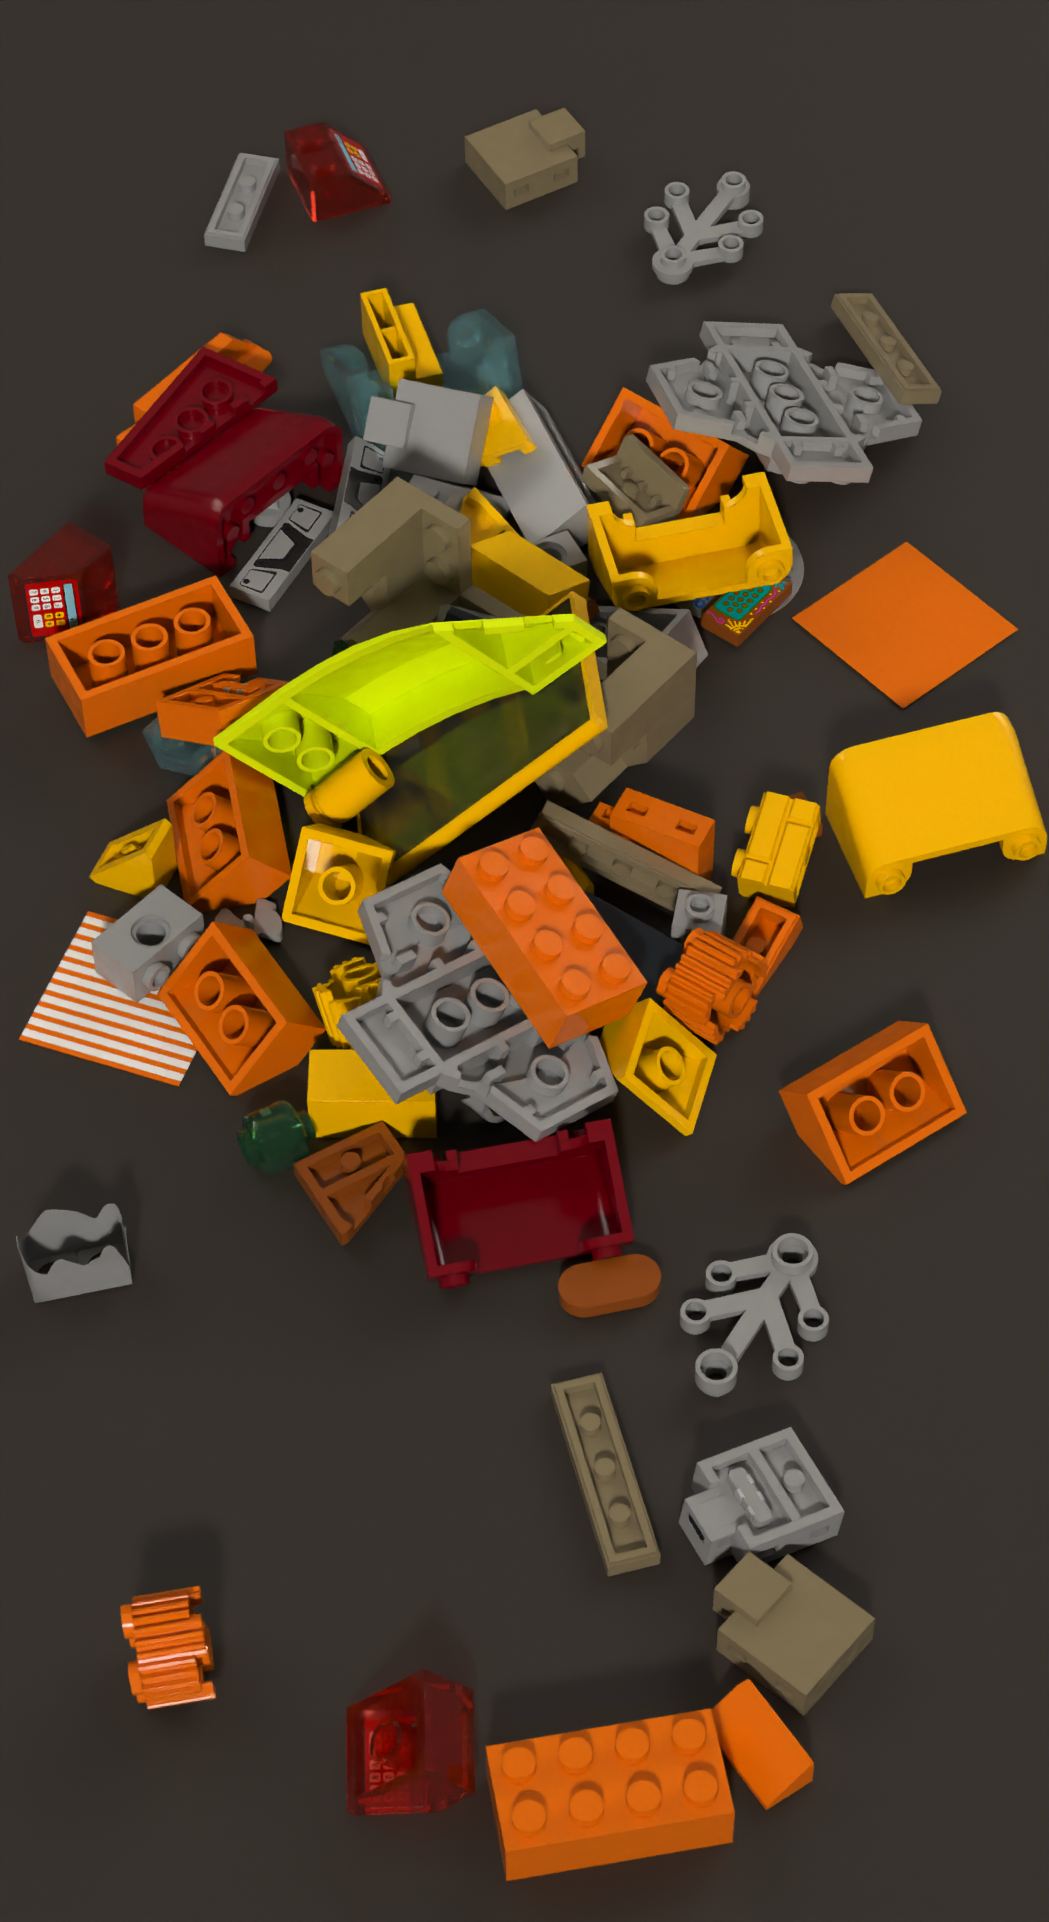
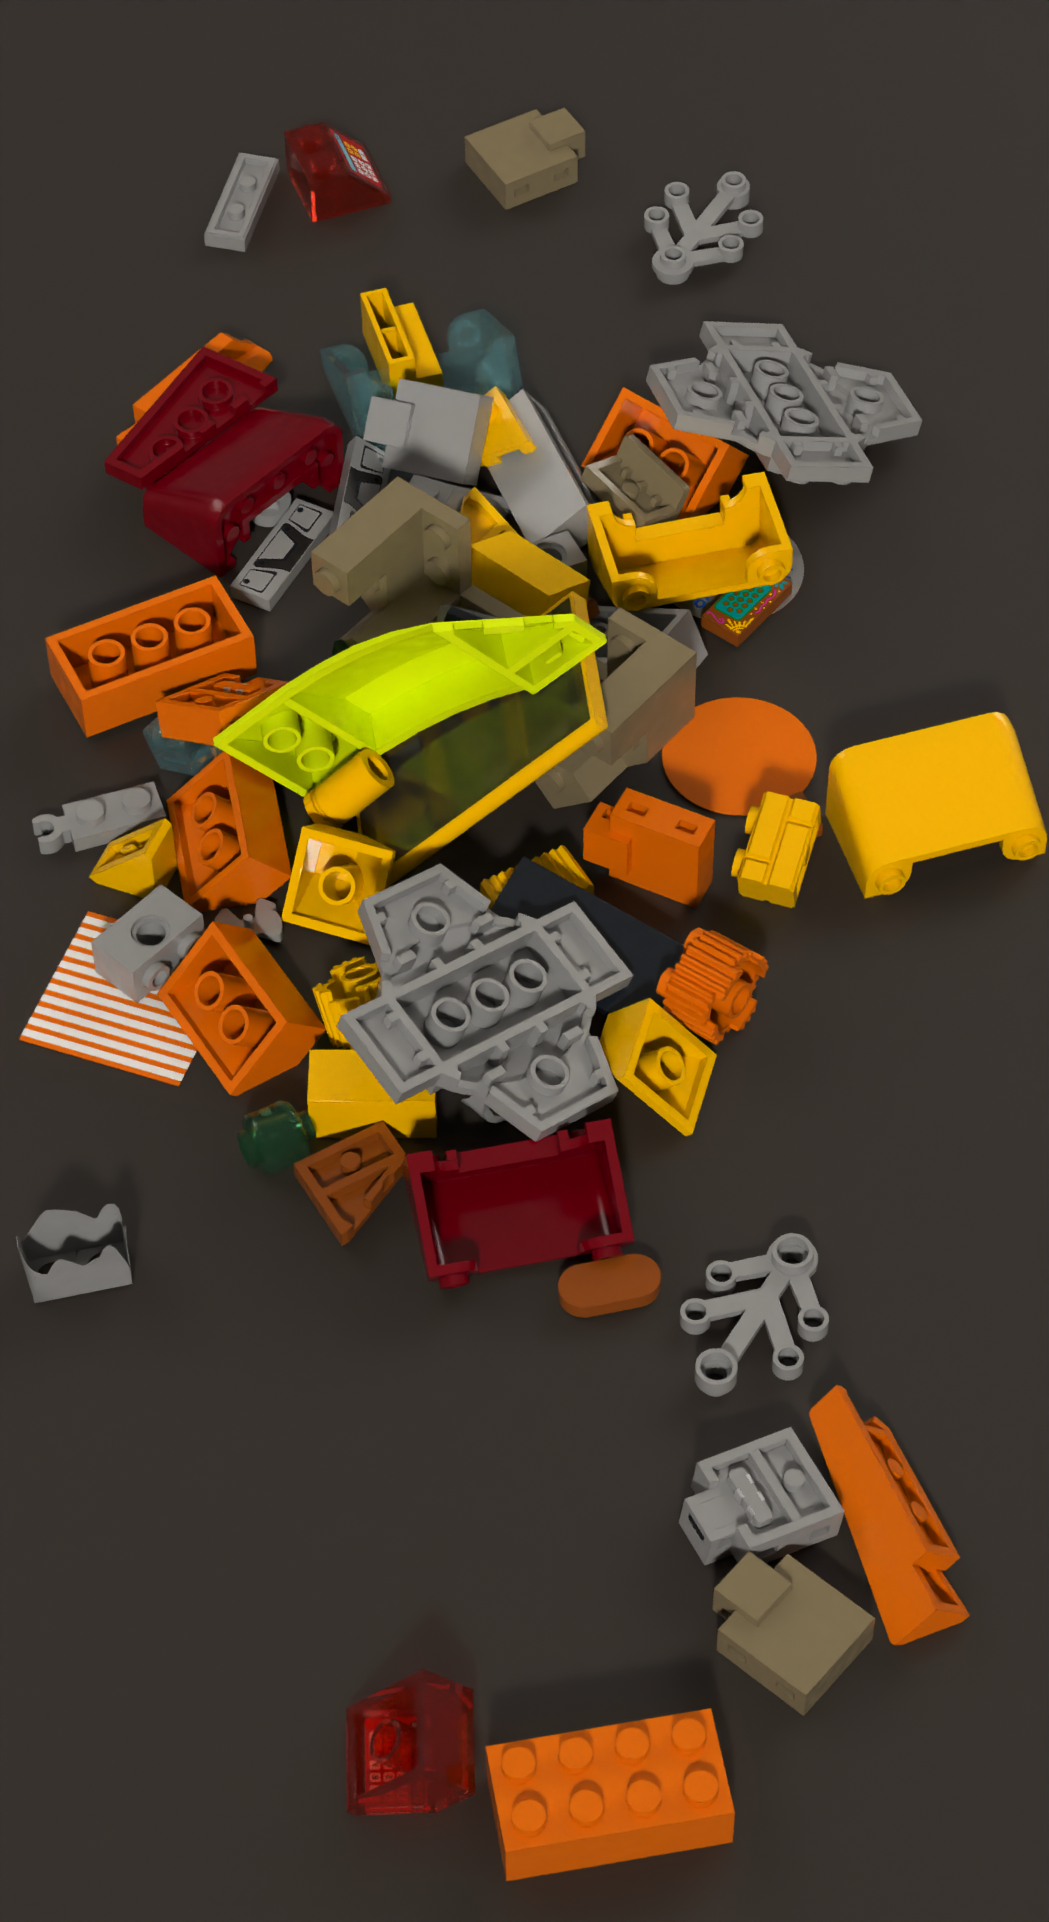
(63, 585): clear red slope -> none
(99, 819): none -> light grey plate
(170, 1648): orange brick -> none
(543, 937): orange brick -> none
(605, 1474): dark tan tile -> none
(617, 857): dark tan tile -> none
(698, 910): light grey brick -> none
(737, 753): none -> orange sticker
(760, 1745): orange slope -> none
(770, 933): orange slope -> none
(874, 1100): orange slope -> none
(886, 348): dark tan tile -> none
(889, 1521): none -> orange wedge
(905, 624): orange sticker -> none

